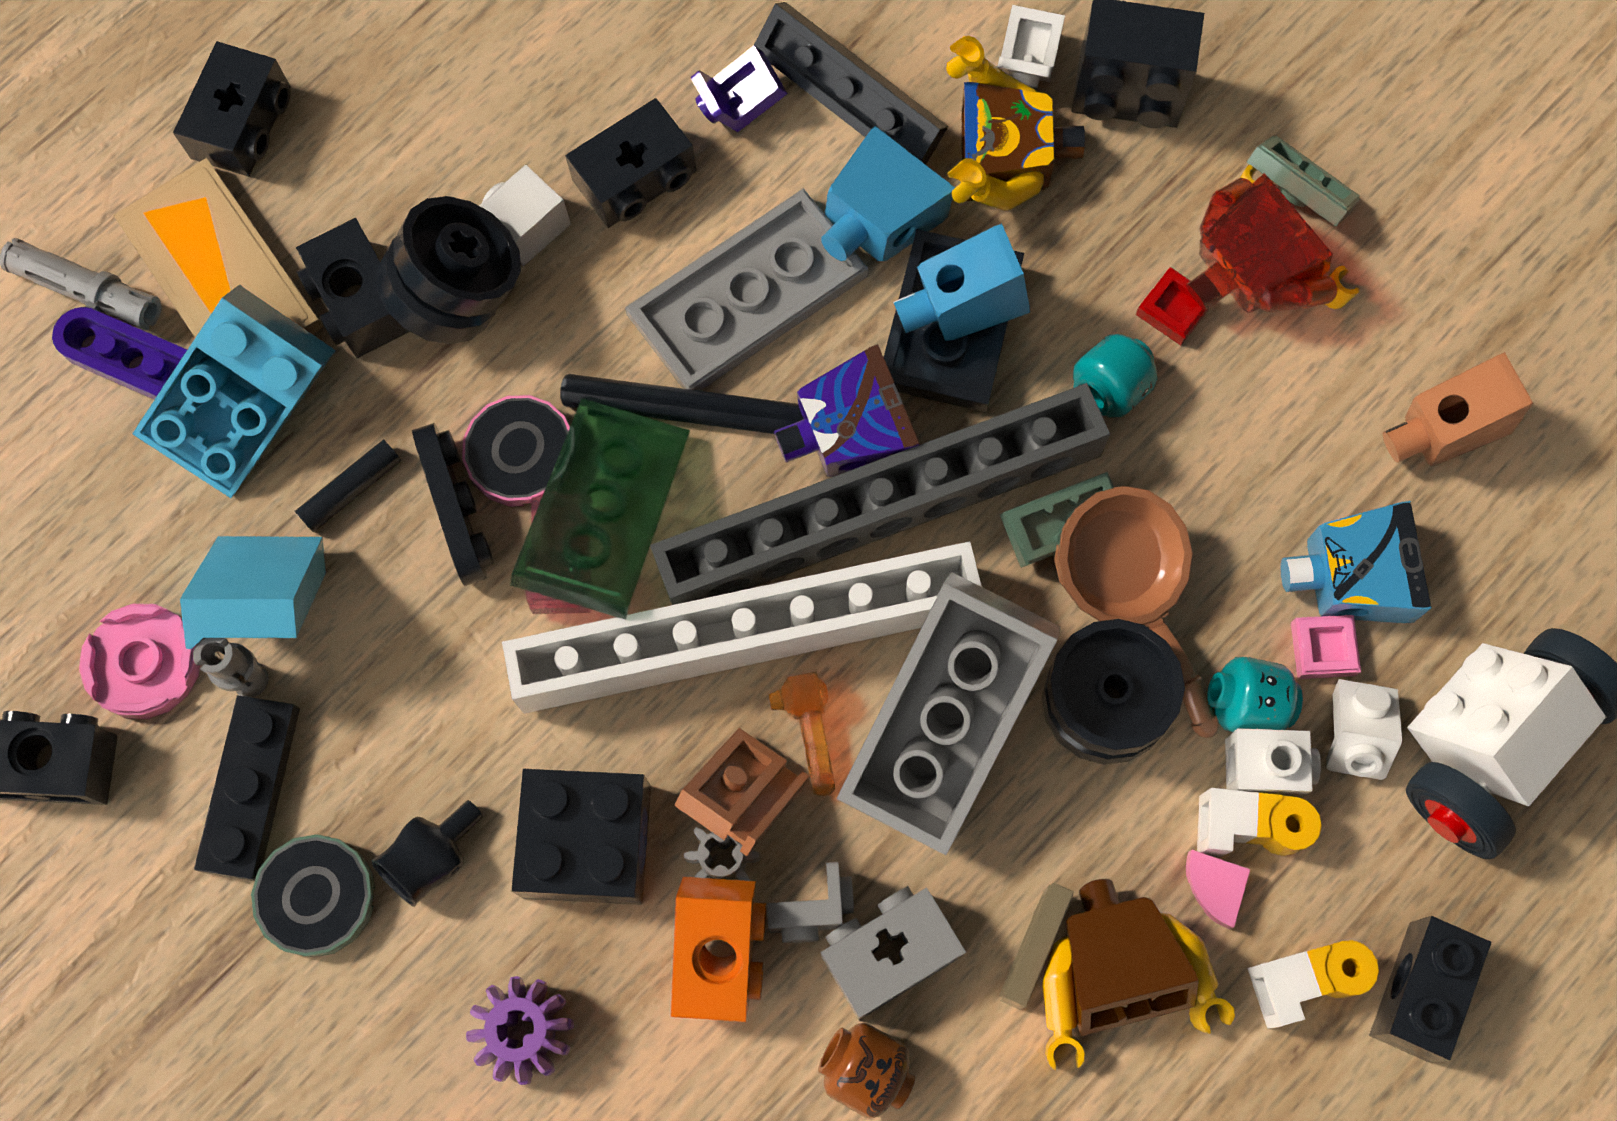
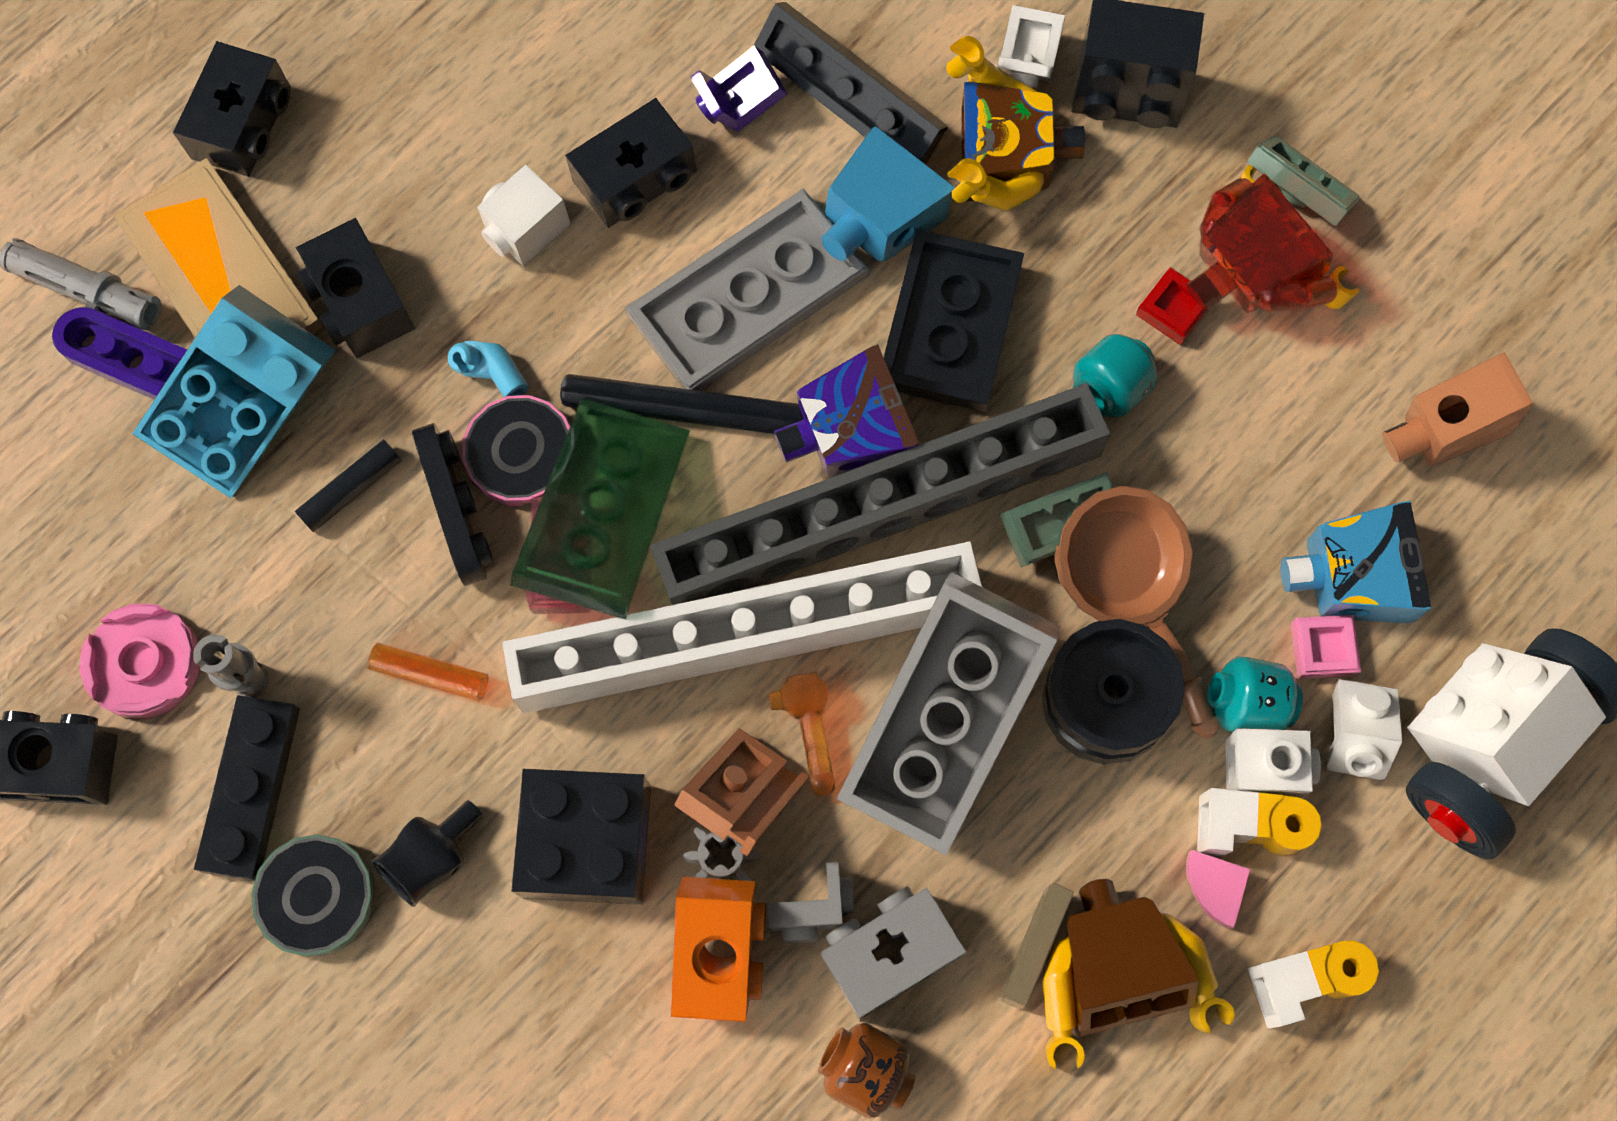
(253, 588): medium azure container -> none
(428, 672): none -> clear orange piece
(448, 270): black wheel -> none
(488, 362): none -> medium azure arm
(505, 1015): medium lavender gear -> none
(968, 287): dark azure torso -> none
(1430, 989): black brick -> none

